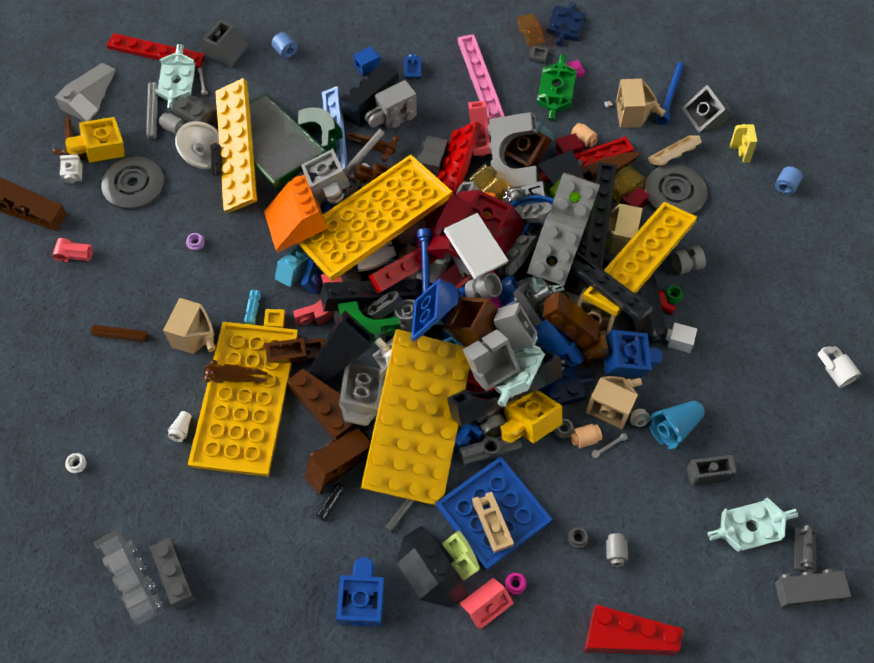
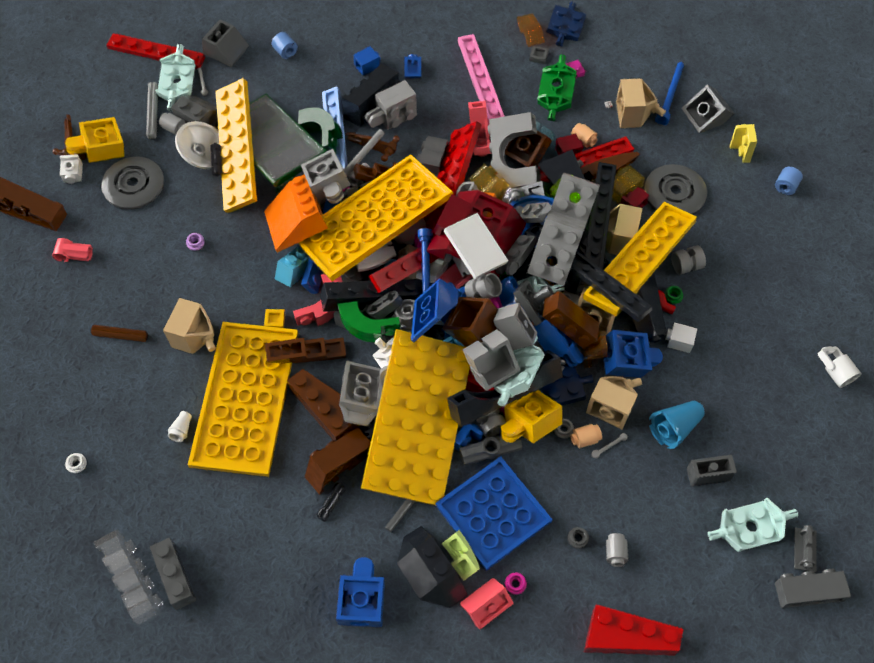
(86, 92): light grey wedge -> none
(231, 373): reddish brown piece -> none
(252, 307): medium azure axle -> none
(341, 348): black slope -> none
(493, 523): tan plate -> none
(639, 417): white plate -> none
(675, 150): tan plate -> none

